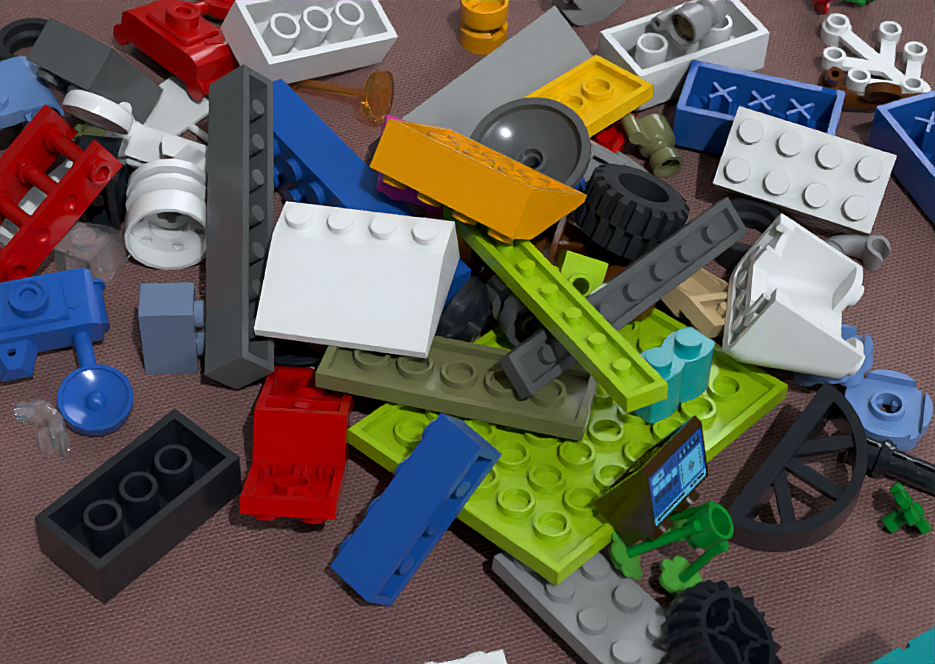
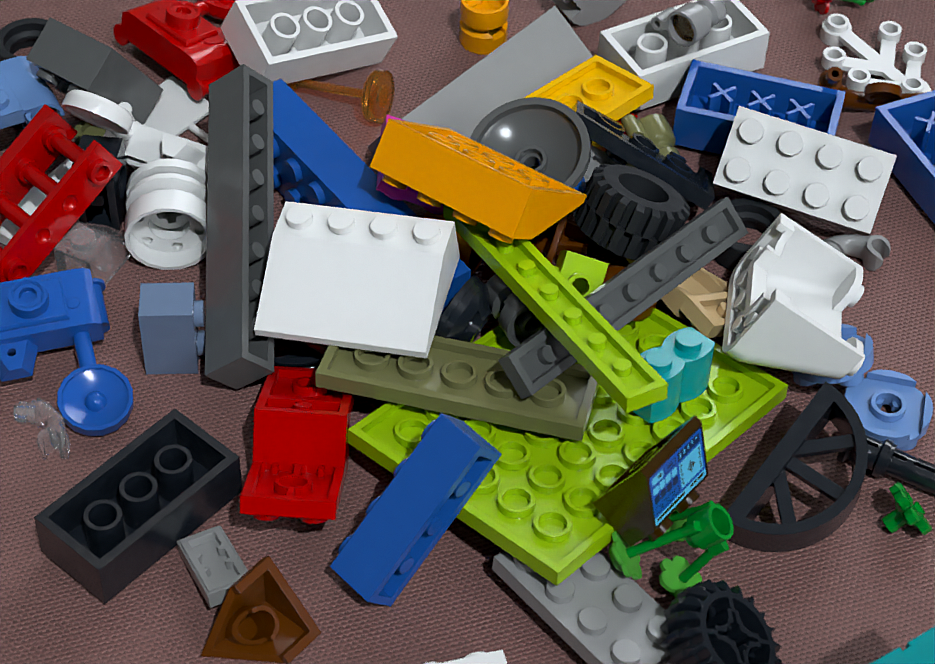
(212, 563): none -> light grey plate
(261, 619): none -> reddish brown slope
(644, 155): none -> black wing

